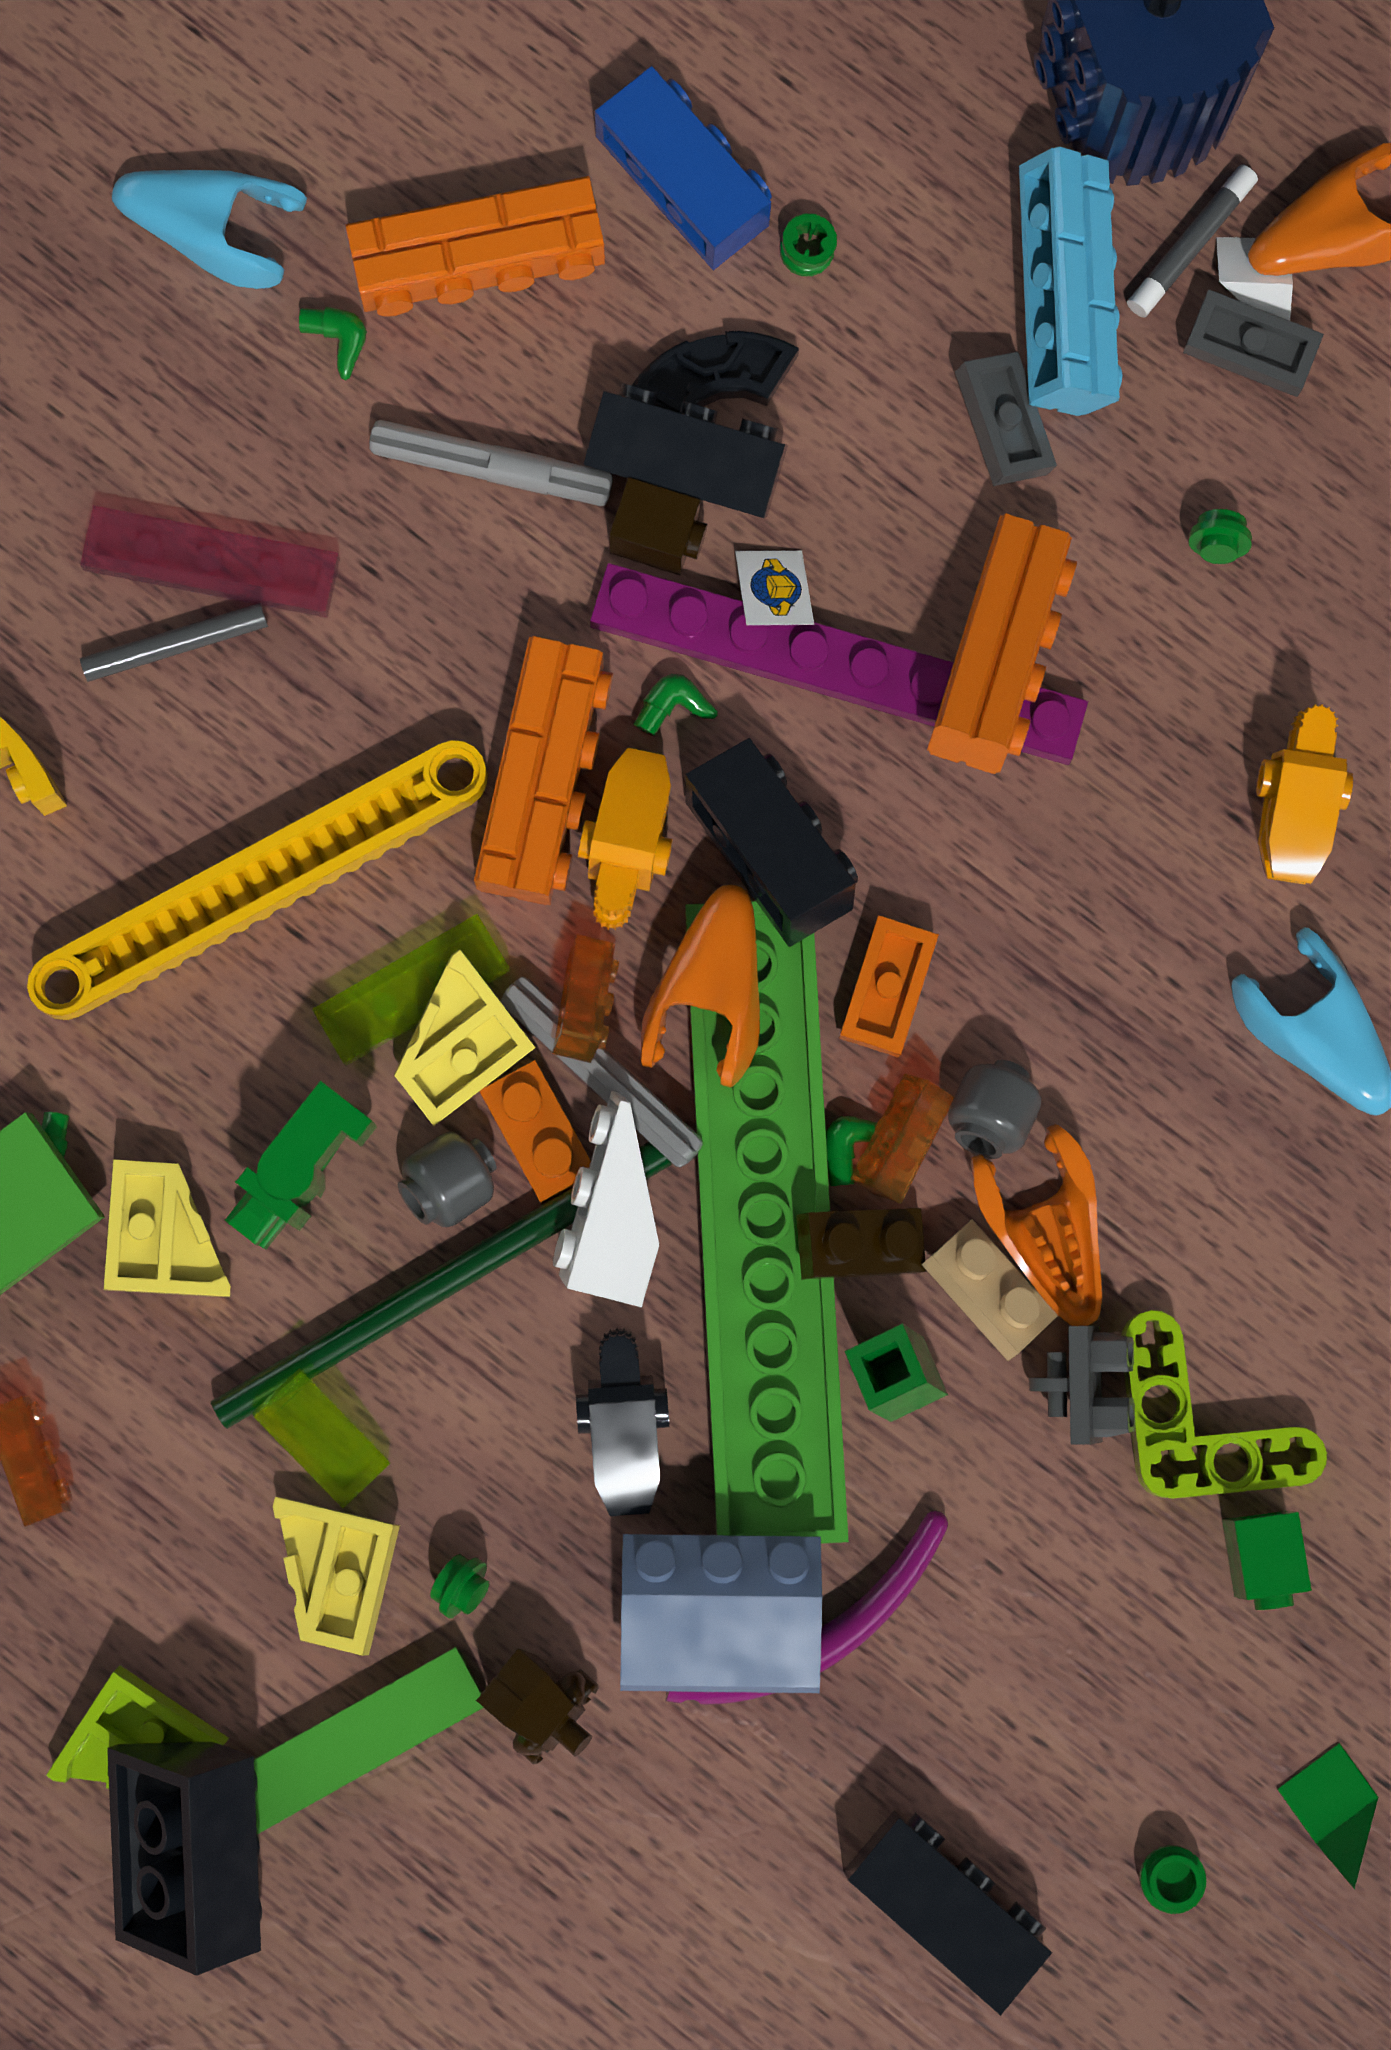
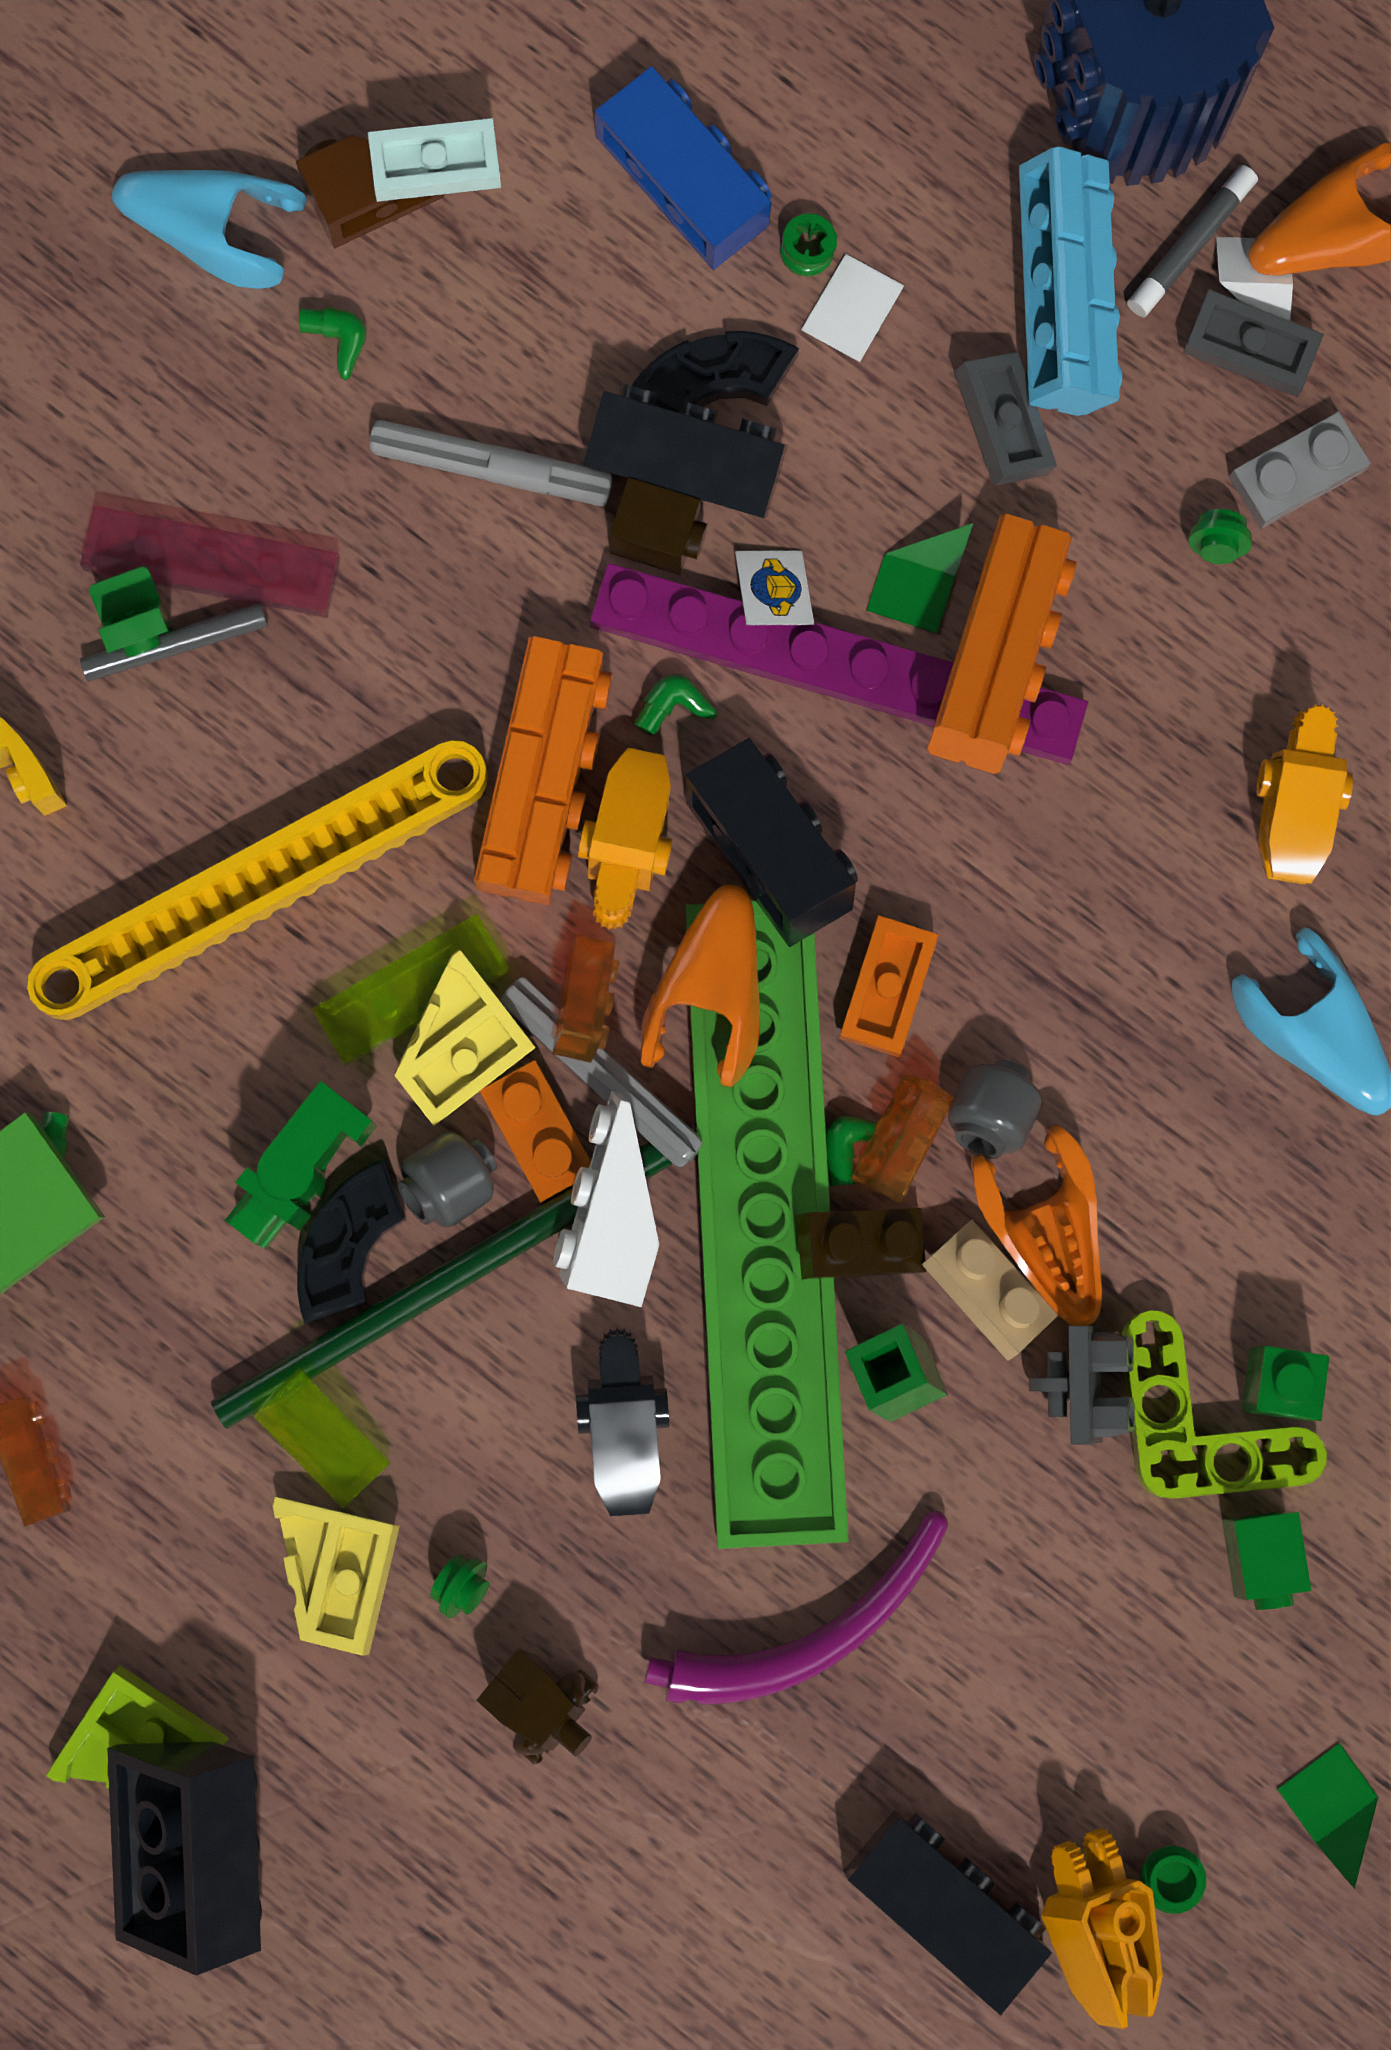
(130, 612): none -> green bracket
(158, 1235): light yellow wing -> none
(341, 1242): none -> black tile
(343, 192): none -> reddish brown slope
(363, 1737): bright green tile -> none
(434, 160): none -> light aqua plate
(476, 246): orange brick -> none
(721, 1613): sand blue slope -> none
(852, 307): none -> white sticker
(919, 579): none -> green sticker
(1104, 1931): none -> light orange hinge
(1285, 1383): none -> green brick
(1299, 470): none -> light grey plate

